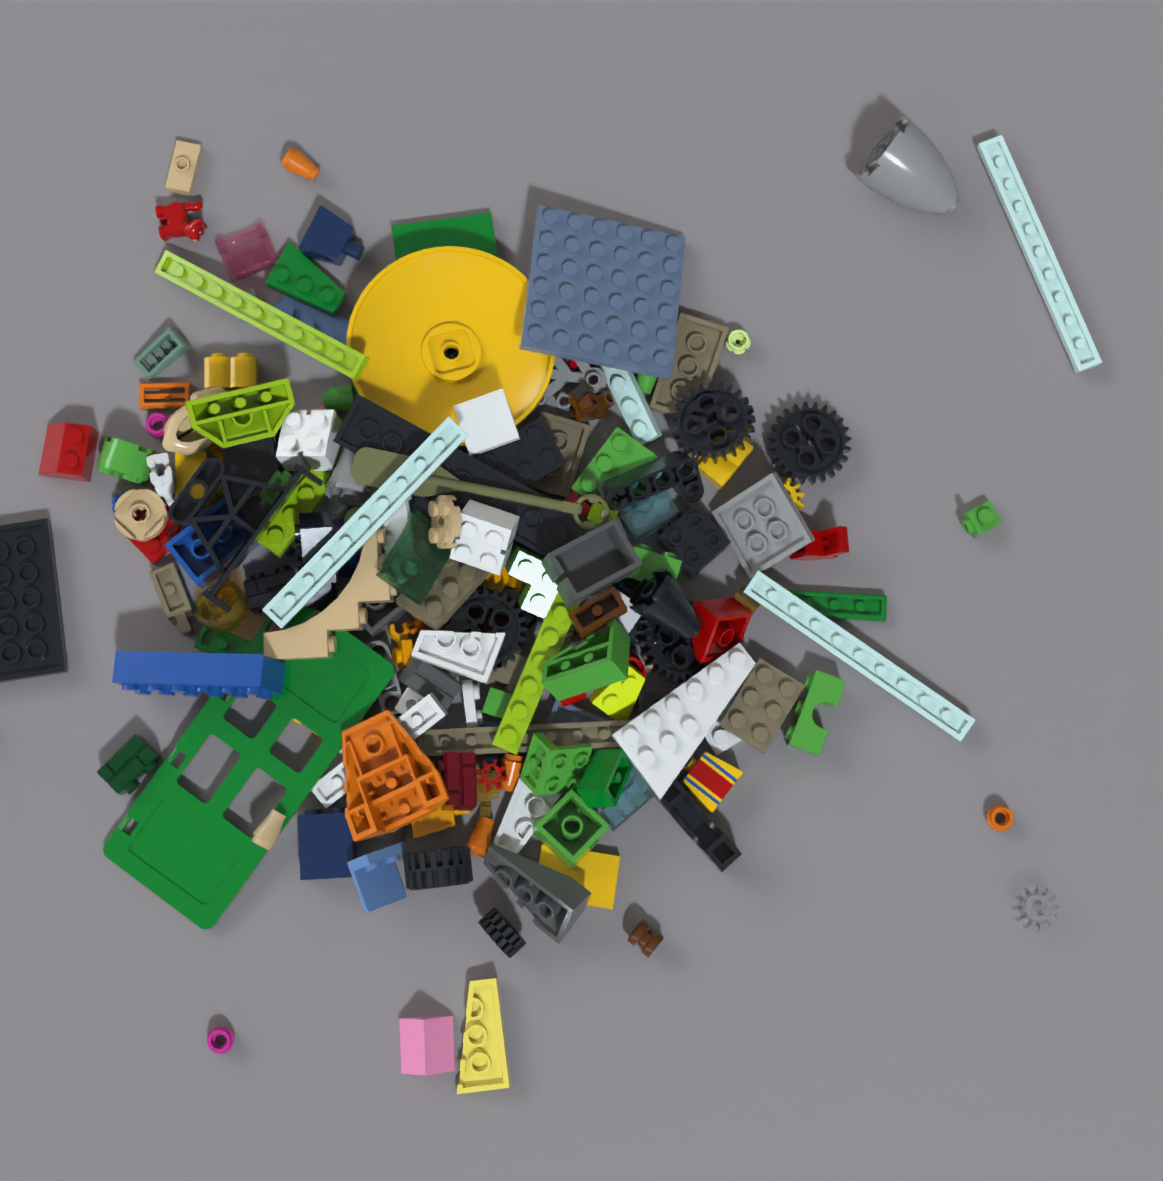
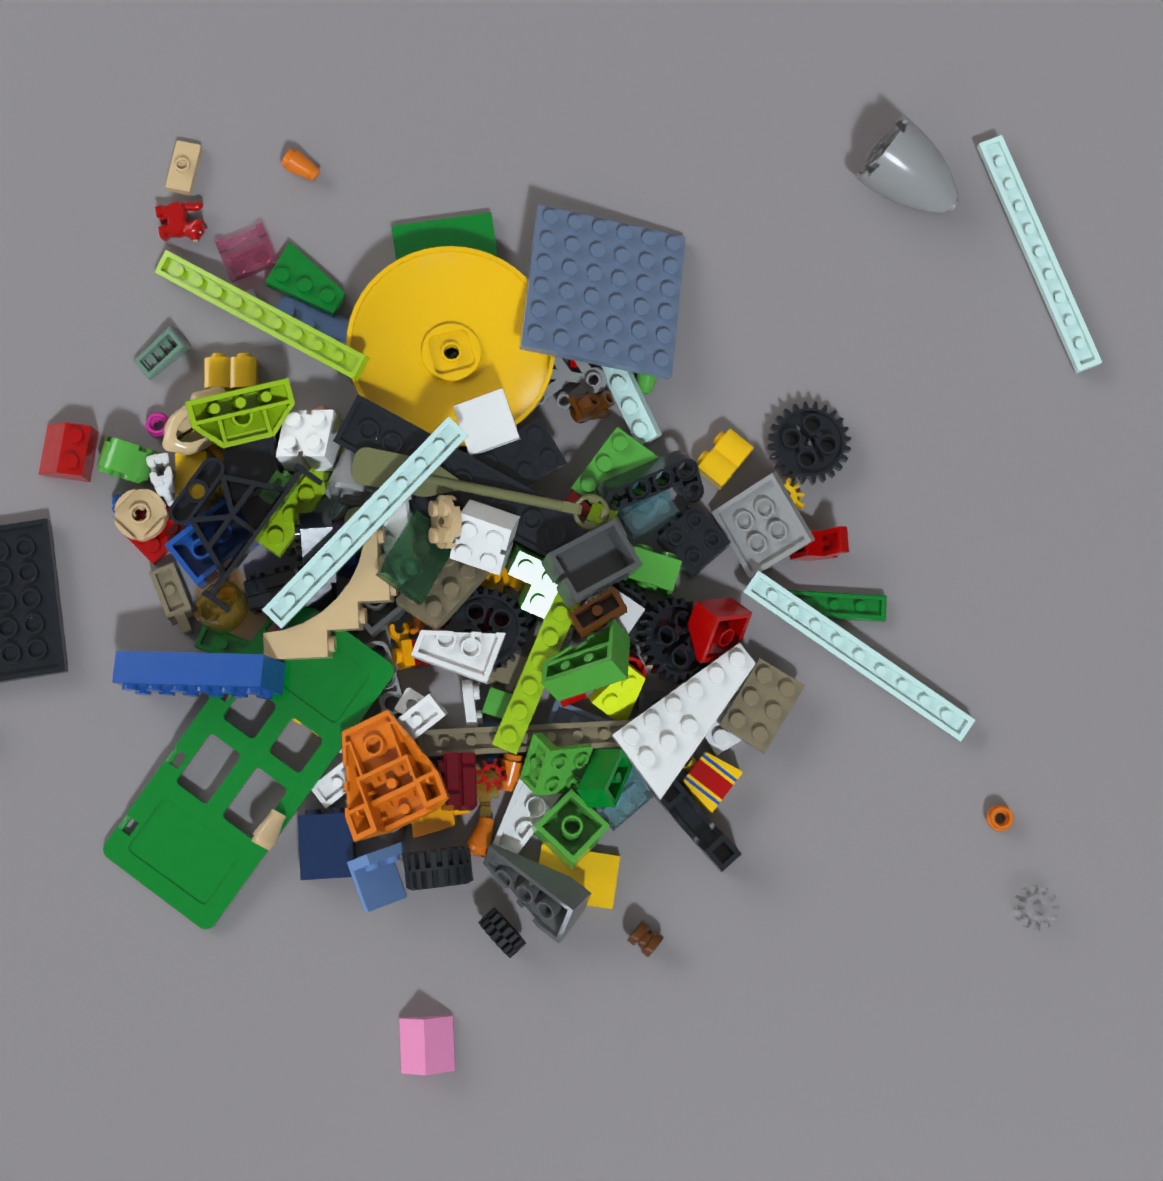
(130, 765): dark green brick -> none
(187, 386): orange tile -> none
(212, 1039): dark pink plate -> none
(330, 239): dark blue torso -> none
(339, 397): bright green brick -> none
(429, 678): dark grey brick -> none
(484, 1052): light yellow wing -> none
(571, 440): dark tan plate -> none
(666, 605): black cone -> none
(694, 362): dark tan plate -> none
(724, 403): black gear -> none
(739, 335): yellowish green plate -> none
(745, 600): pearl gold slope -> none
(804, 733): bright green arch -> none
(980, 519): bright green bracket -> none

